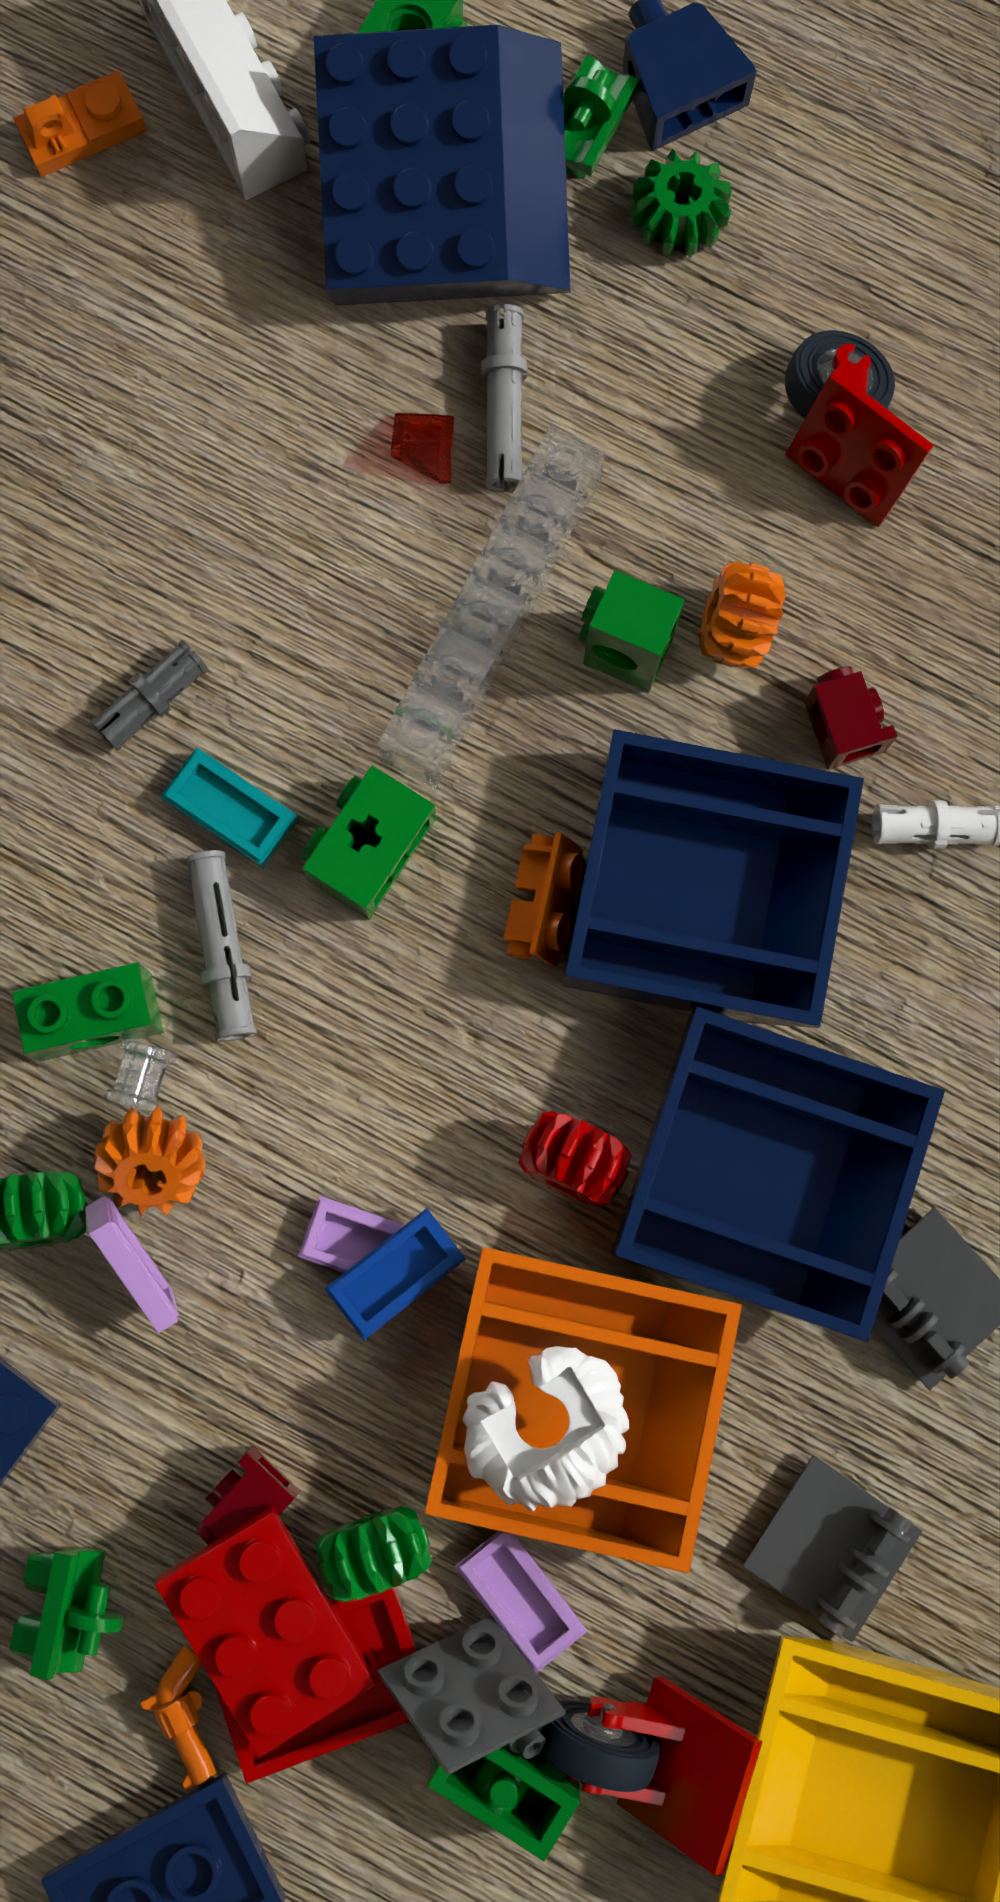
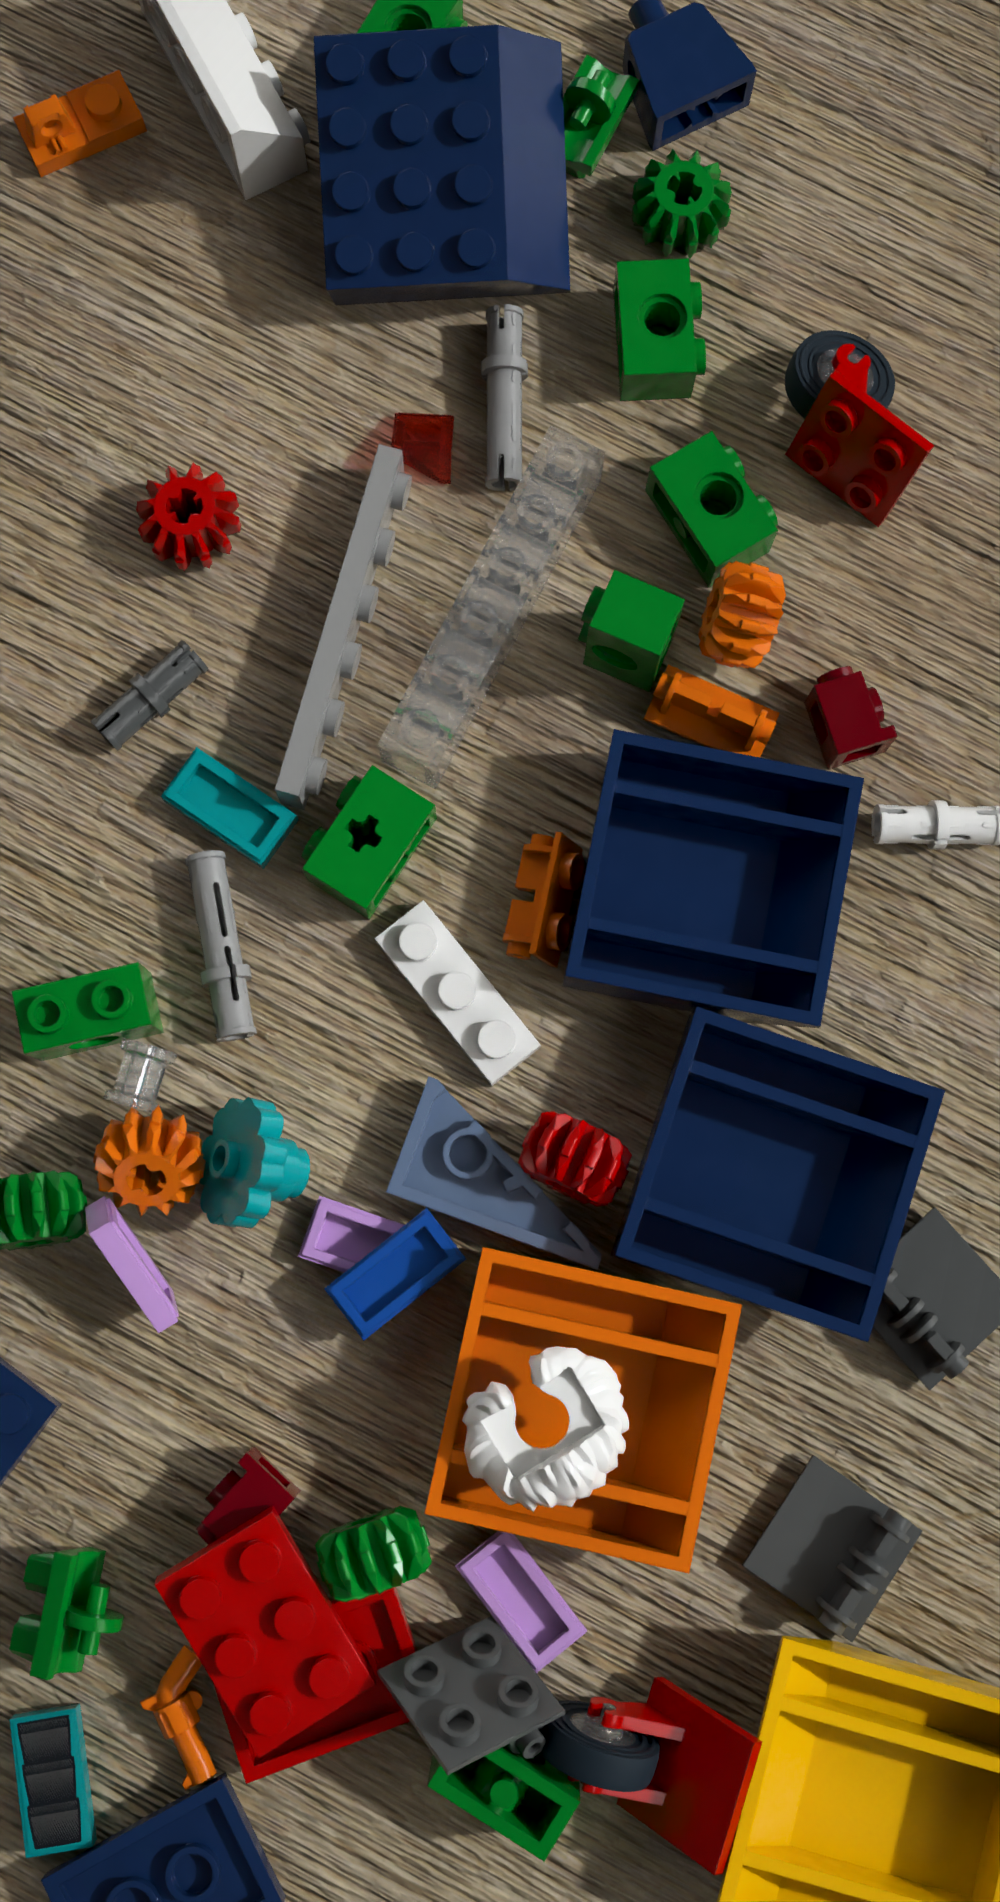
(53, 1780): none -> tile
(174, 503): none -> red gear
(249, 1164): none -> teal plant
(337, 652): none -> light grey plate
(457, 993): none -> white plate
(464, 1173): none -> sand blue wing
(657, 295): none -> green brick
(710, 714): none -> orange hinge
(711, 472): none -> green brick

